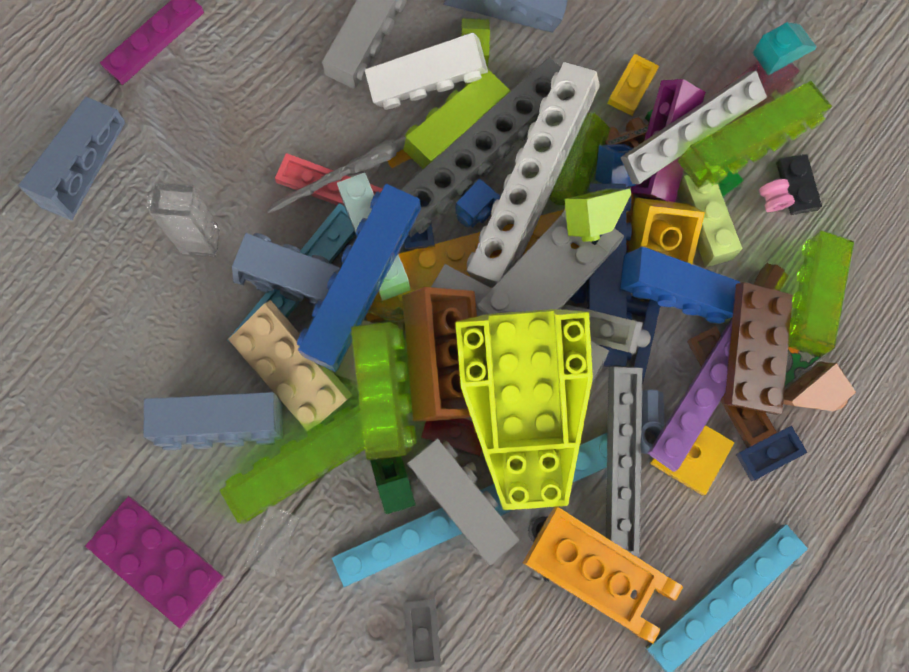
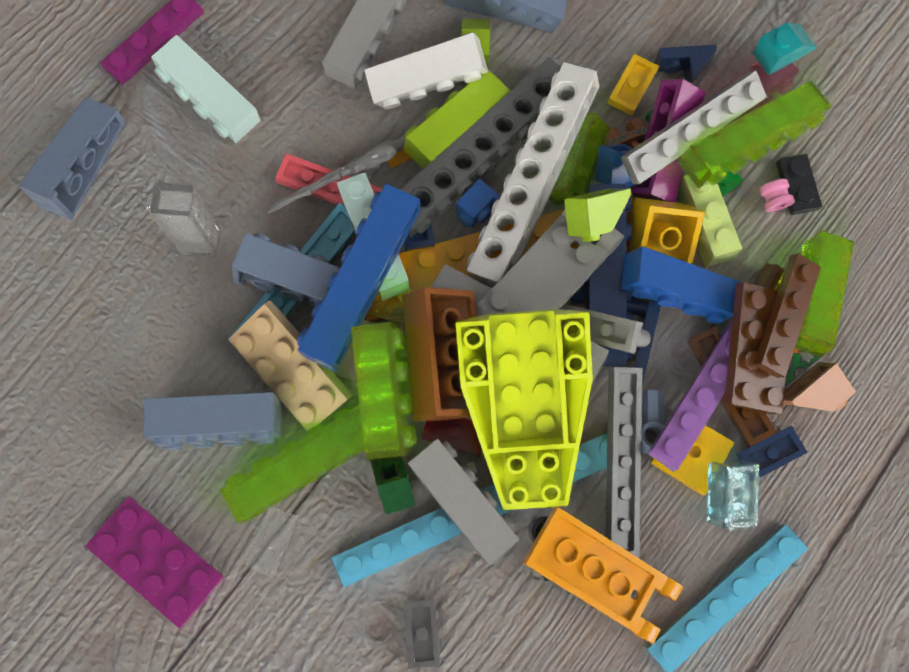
(206, 89): none -> light aqua brick
(689, 59): none -> dark blue slope
(733, 495): none -> clear light blue bracket
(787, 316): none -> reddish brown plate

